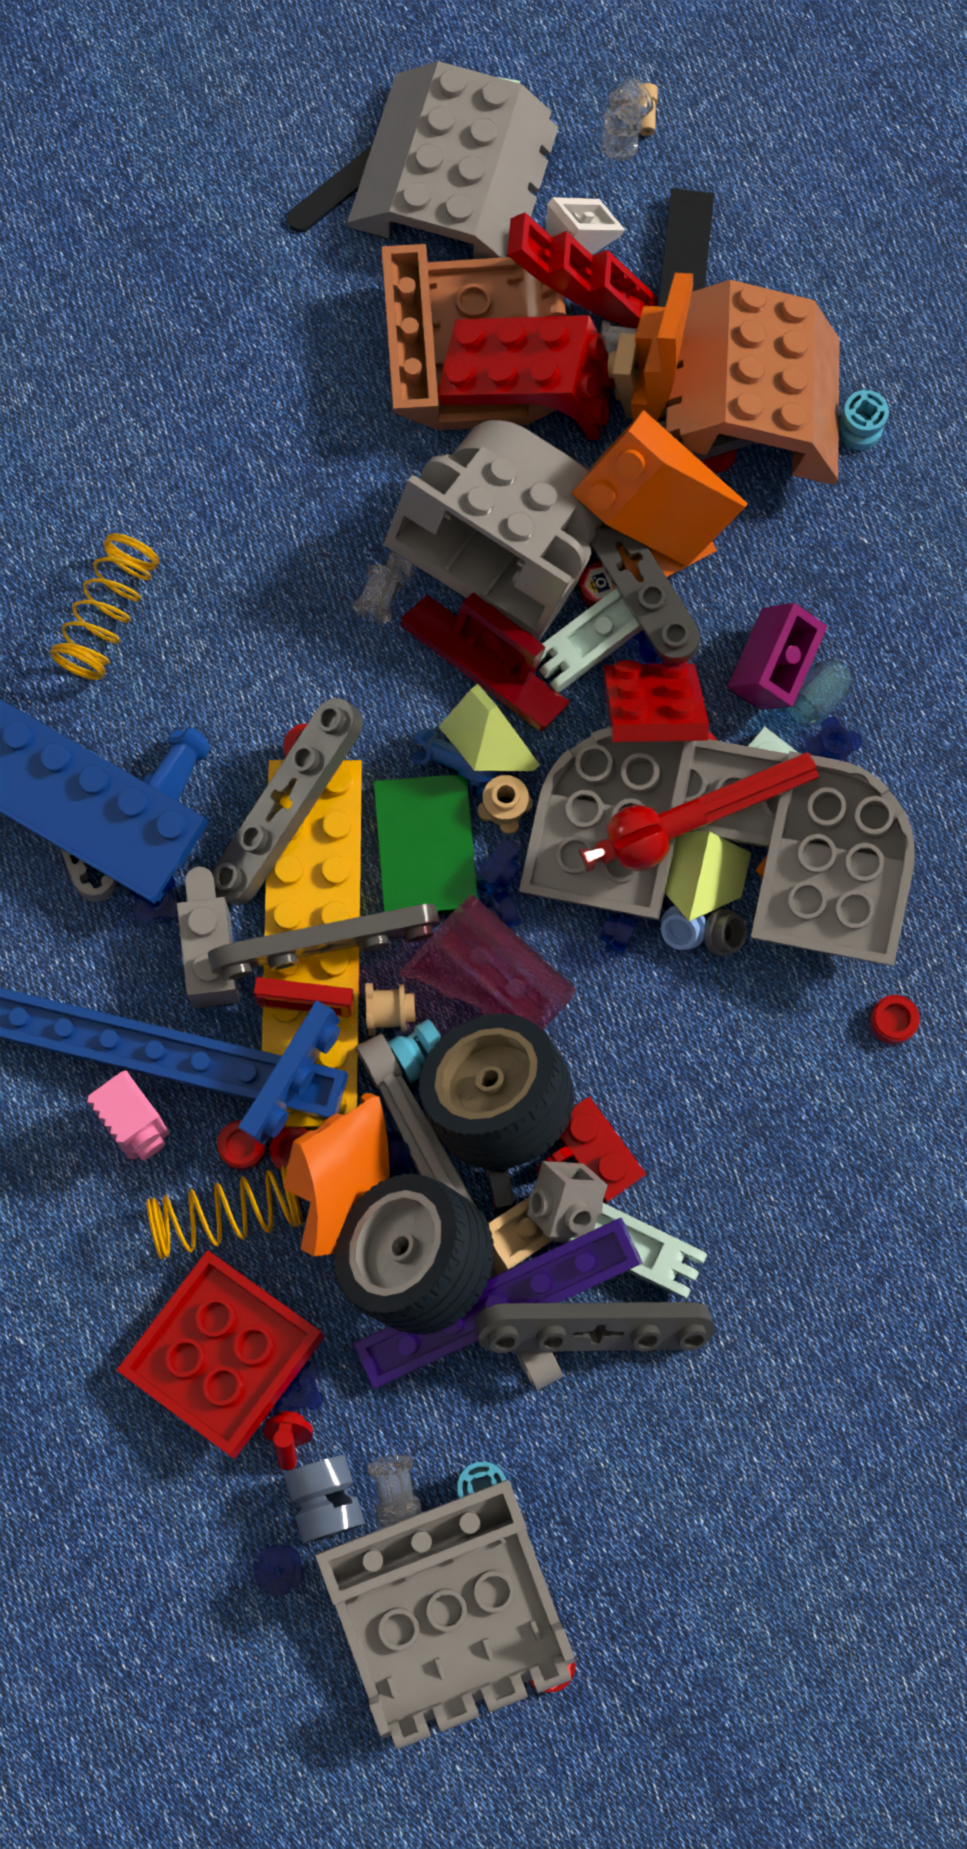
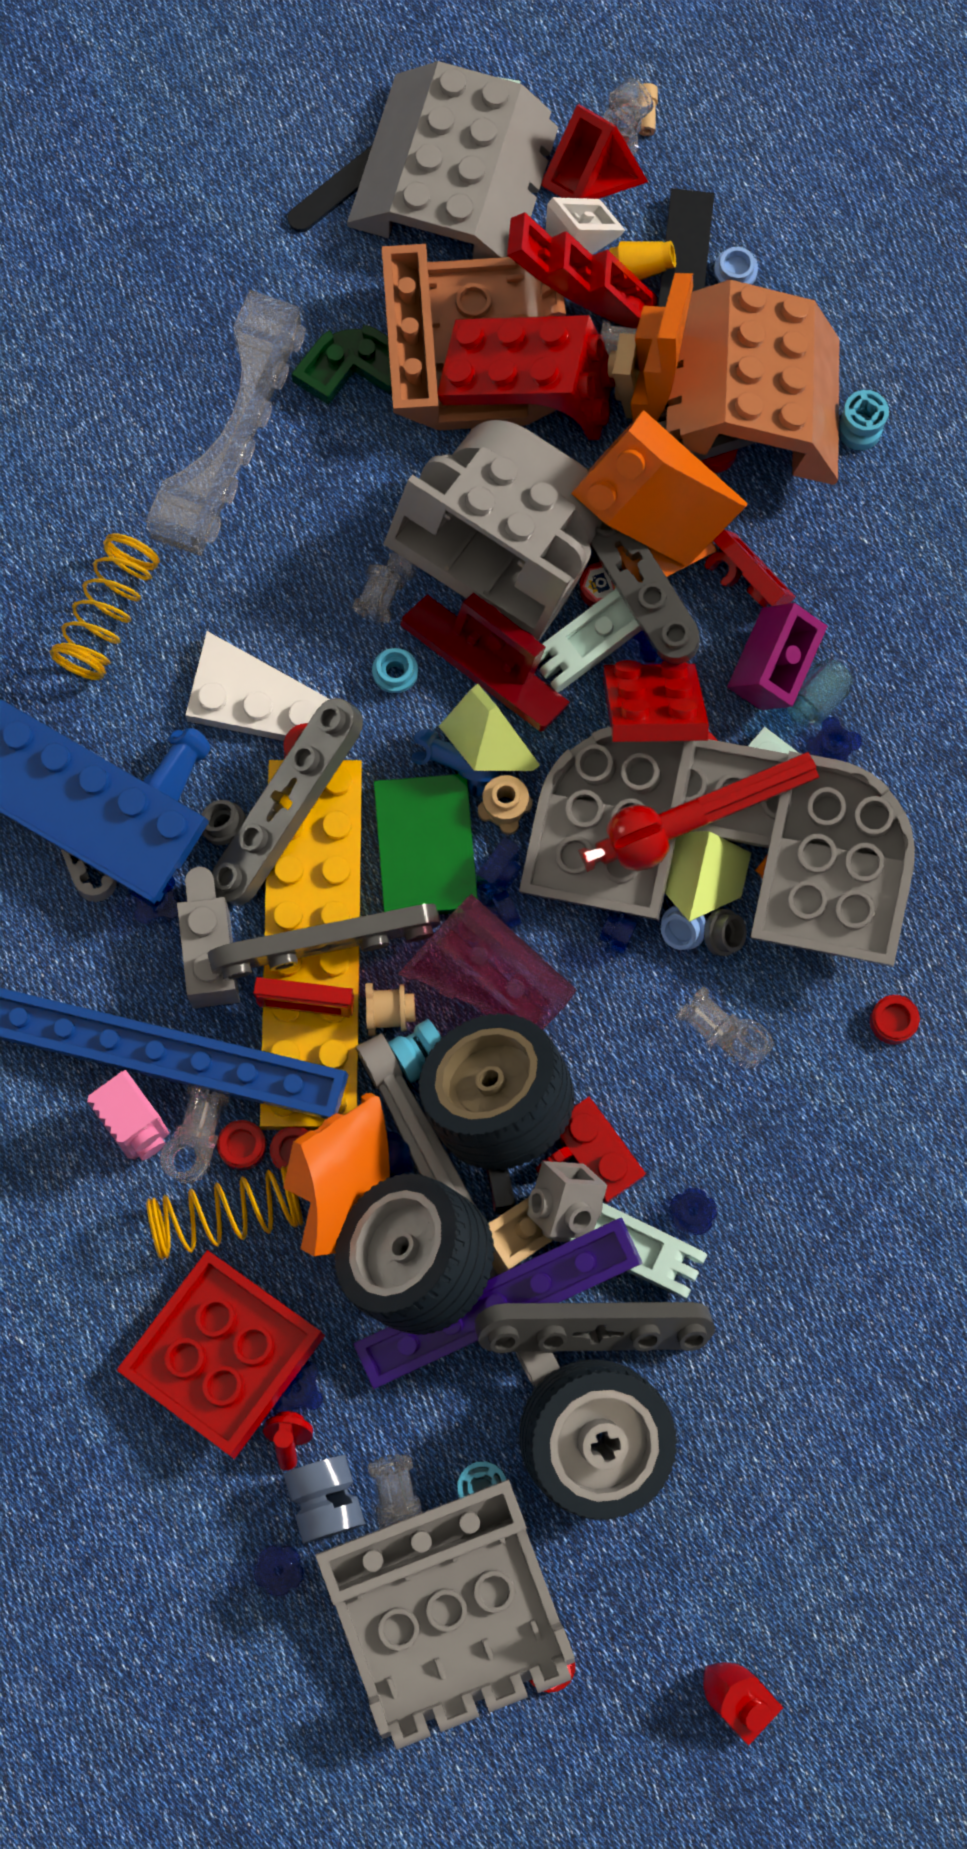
(192, 499): none -> clear arch
(195, 1132): none -> clear connector
(224, 821): none -> dark grey plate
(247, 694): none -> white wing
(291, 1074): blue plate -> none
(340, 355): none -> dark green plate
(395, 658): none -> medium azure plate
(592, 160): none -> red slope
(620, 1468): none -> wheel
(645, 257): none -> yellow cone
(686, 1223): none -> clear blue plate
(727, 1030): none -> clear connector
(736, 265): none -> light blue plate
(739, 1699): none -> red plate
(765, 585): none -> red plate

